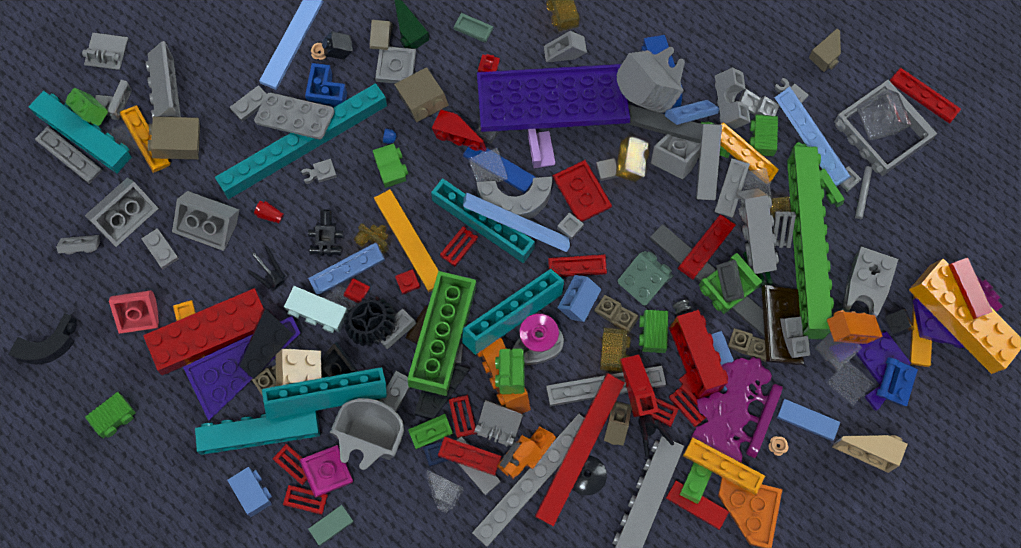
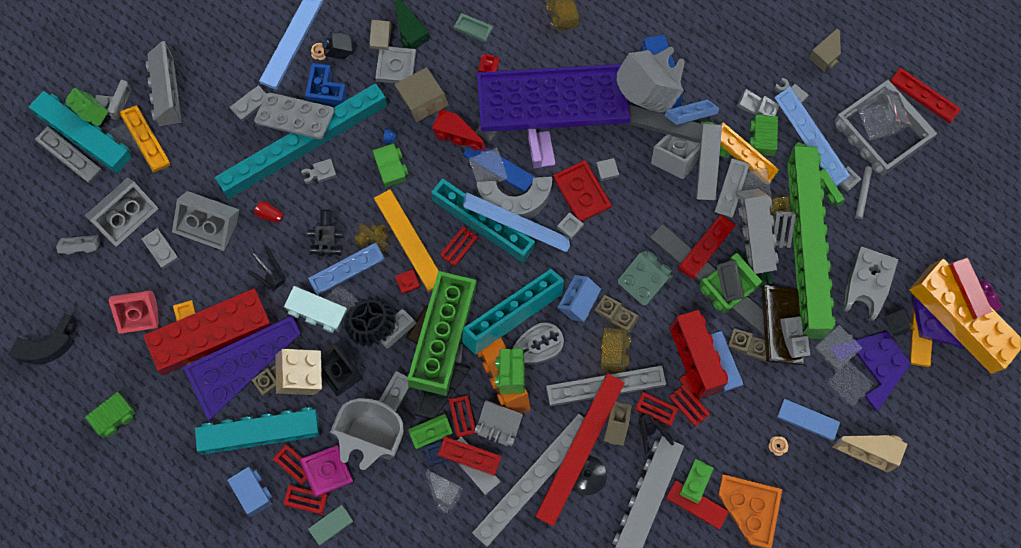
(105, 51): light grey hinge -> none
(174, 138): dark tan brick -> none
(264, 344): black wing -> none
(323, 393): teal brick -> none
(356, 290): red tile -> none
(526, 452): orange plate -> none
(539, 323): dark pink dish -> none
(565, 47): light grey slope -> none
(578, 265): red tile -> none
(632, 159): clear yellow brick -> none
(638, 386): red slope -> none
(654, 331): bright green brick -> none
(682, 307): dark grey bush -> none
(724, 466): light orange tile -> none
(728, 86): light grey arch -> none
(729, 411): magenta plant -> none
(854, 327): orange brick -> none
(901, 383): blue plate -> none

